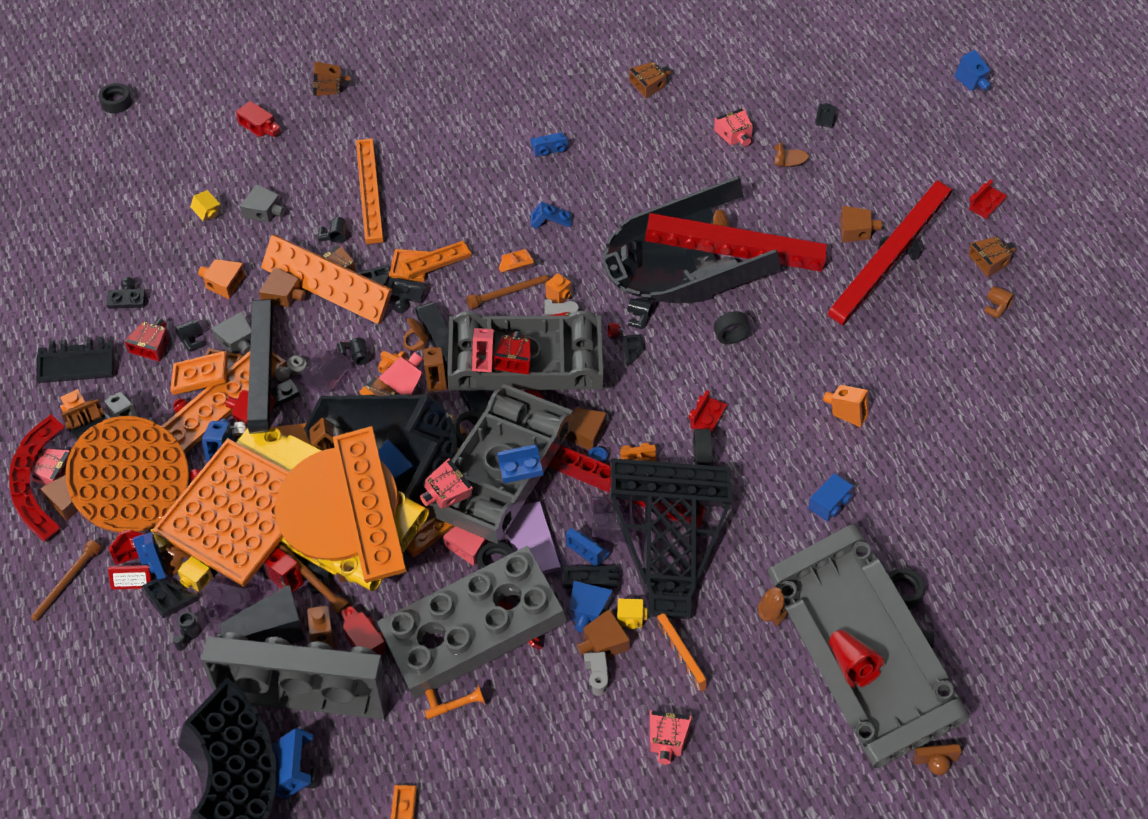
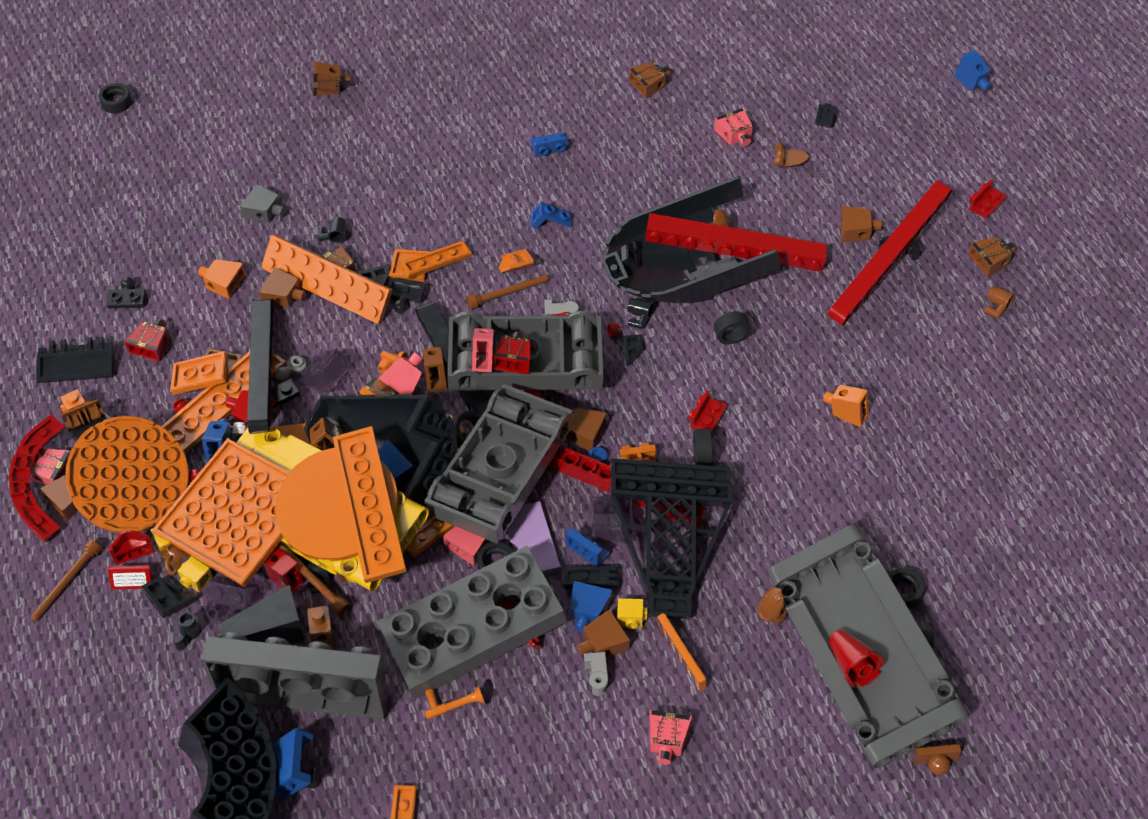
(119, 405): torso -> none
(150, 554): blue bracket -> none
(188, 331): black piece -> none
(205, 205): yellow brick -> none
(233, 334): torso -> none
(257, 120): red hinge -> none
(357, 350): black piece -> none
(361, 631): red hinge -> none
(369, 191): orange plate -> none
(419, 330): dark orange piece -> none
(446, 486): coral torso -> none
(520, 463): blue bracket -> none
(558, 289): orange brick -> none
(831, 497): blue brick -> none

